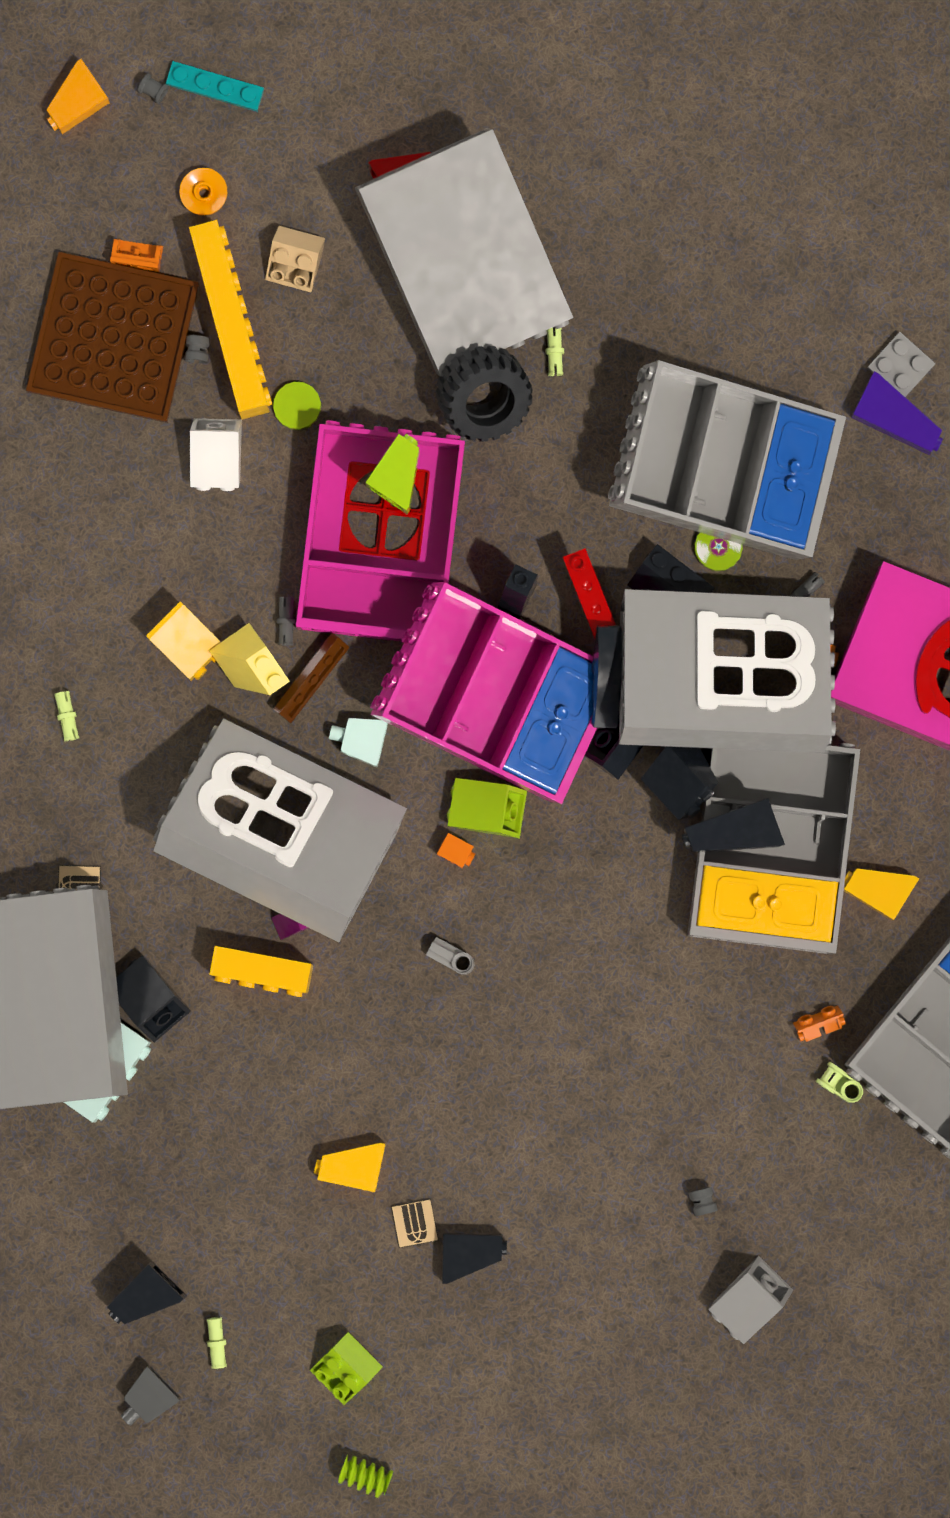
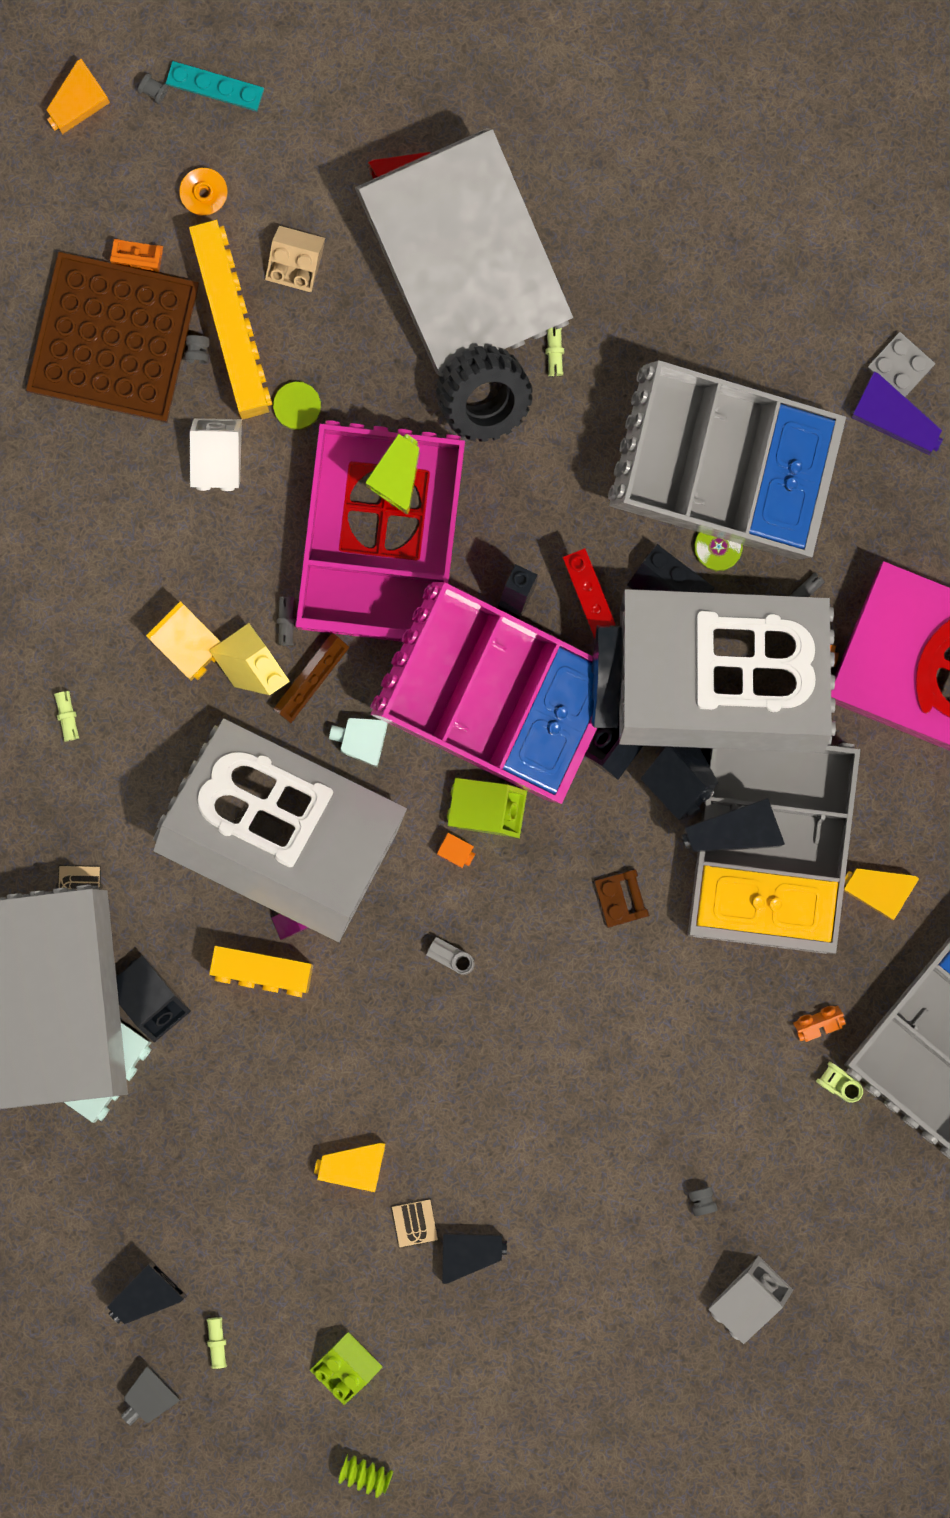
(613, 899): none -> reddish brown plate

